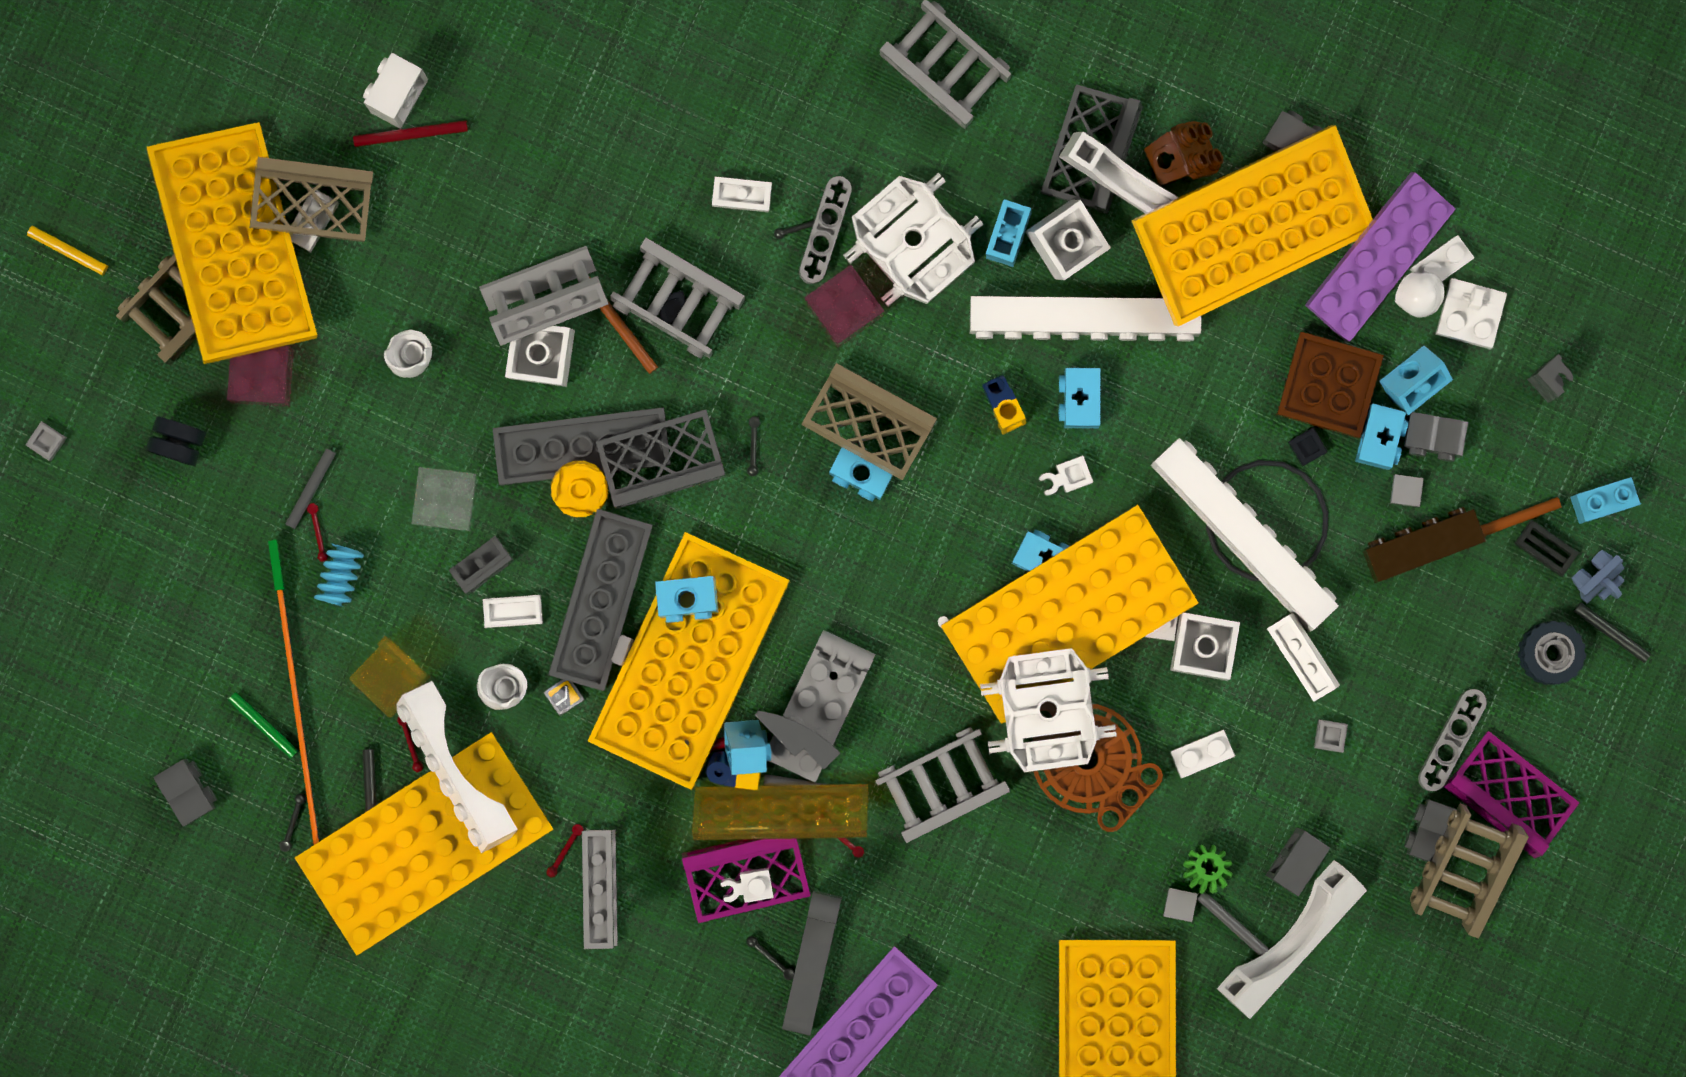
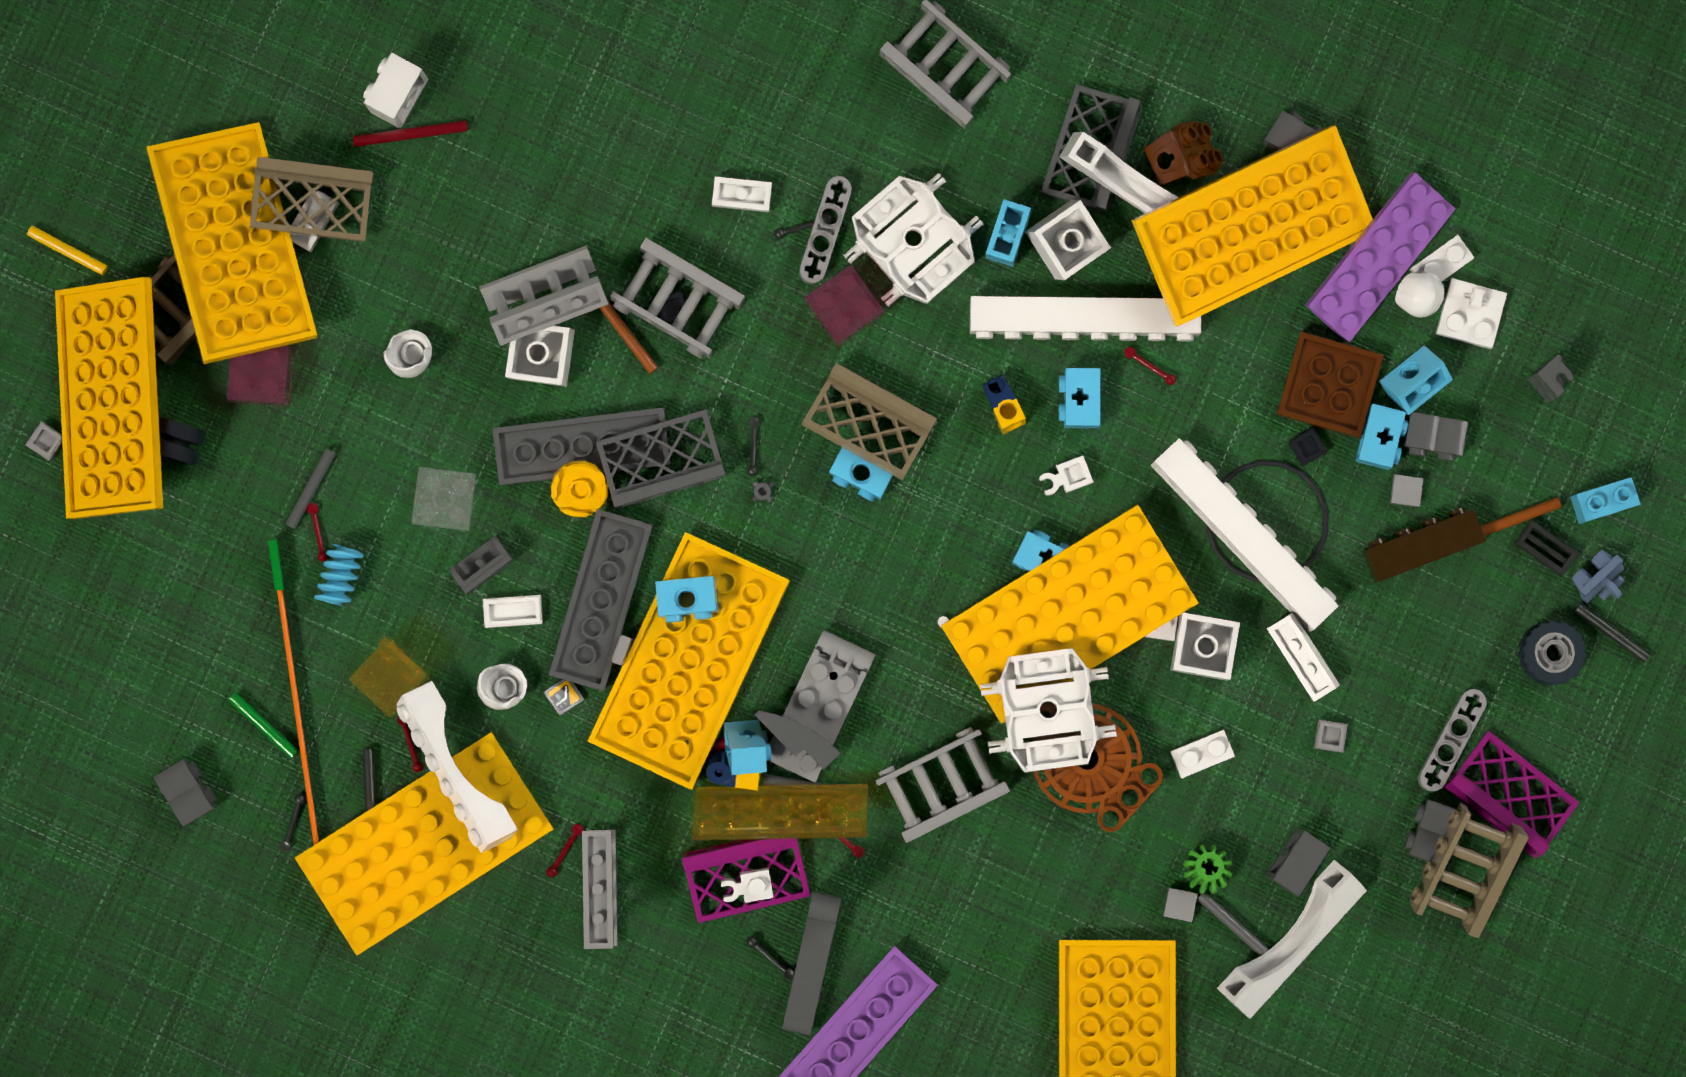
(109, 398): none -> yellow plate
(762, 491): none -> dark grey piece
(1130, 353): none -> dark red hinge

